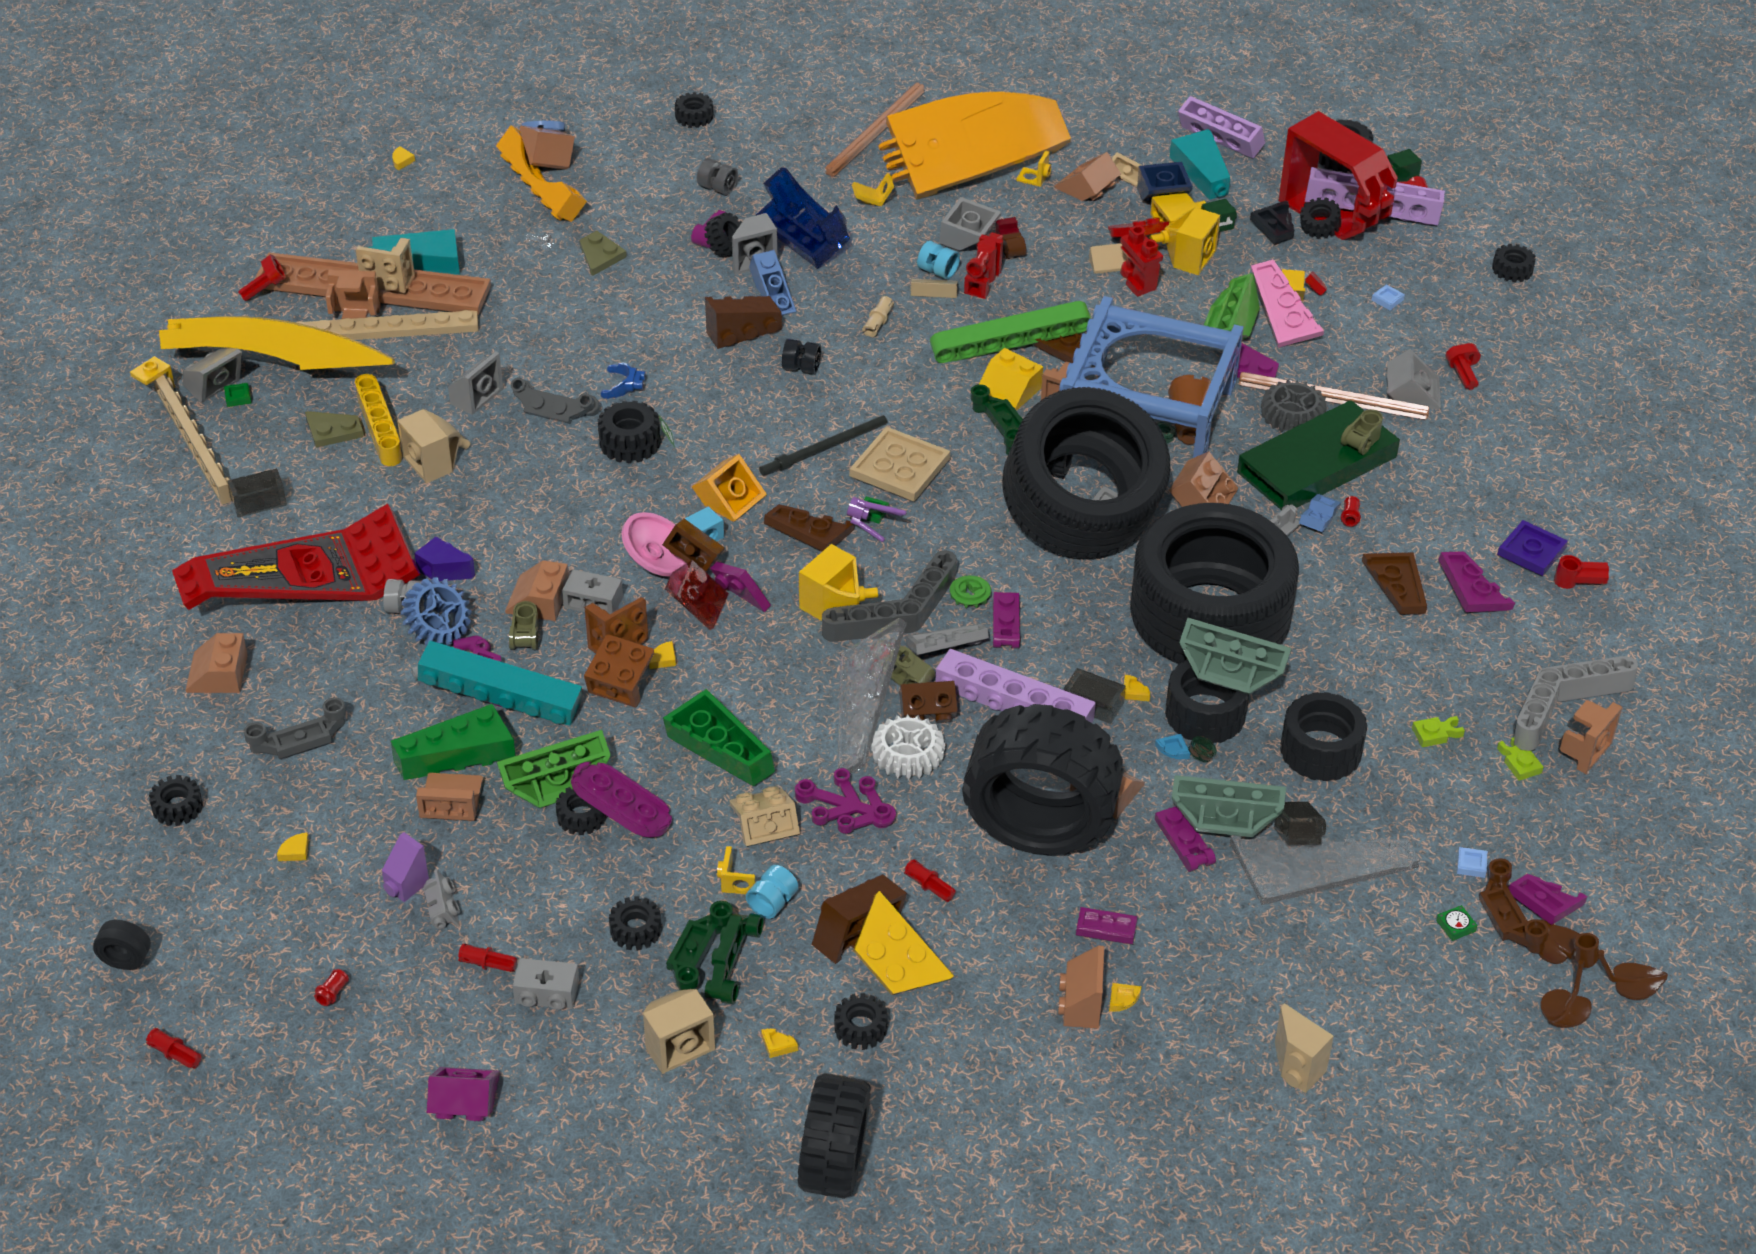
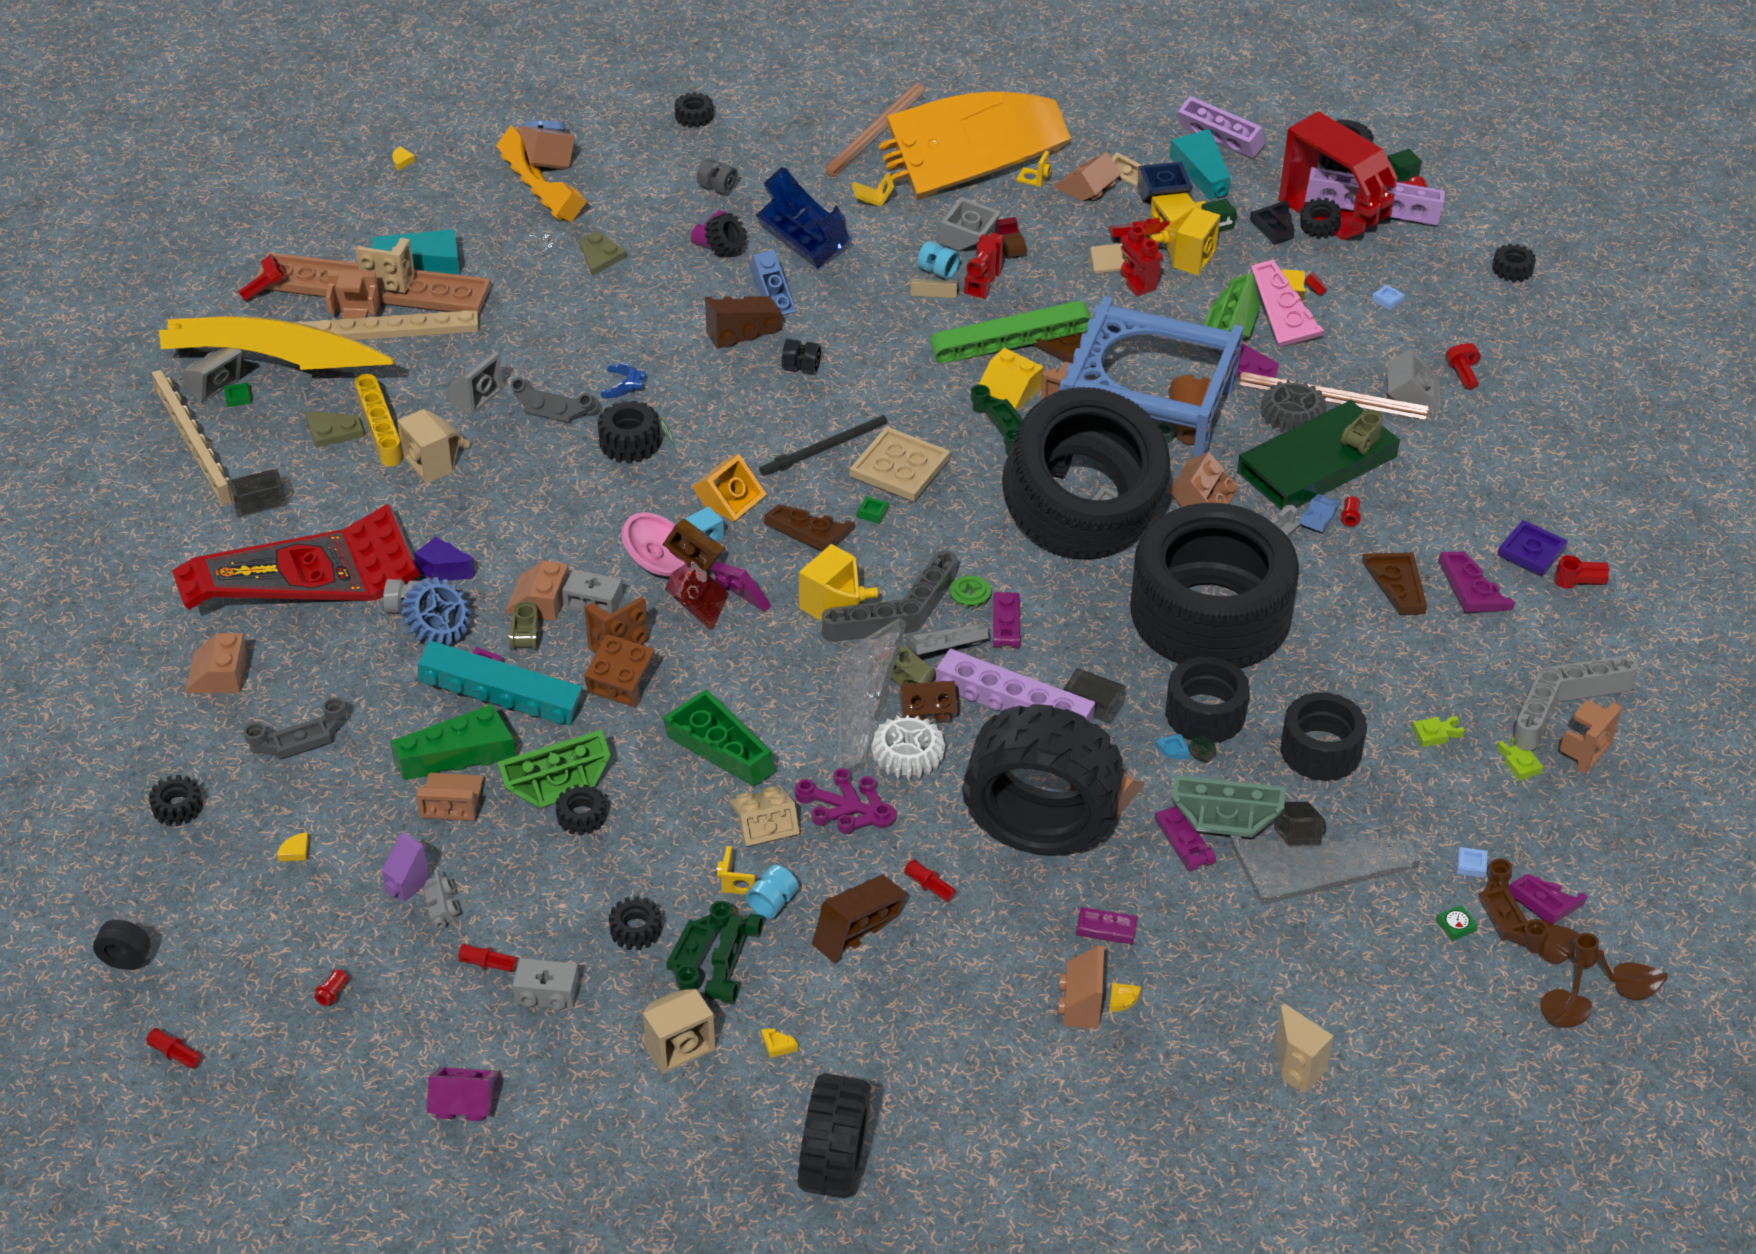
(151, 370): yellow bracket -> none
(471, 643): magenta arm -> none
(621, 799): magenta tile -> none
(663, 656): yellow tile -> none
(753, 236): light grey slope -> none
(860, 510): medium lavender plant -> none
(860, 1035): black tyre -> none
(878, 316): tan pin -> none
(896, 951): yellow wing -> none
(1135, 689): yellow tile -> none
(1232, 657): sand green wedge -> none

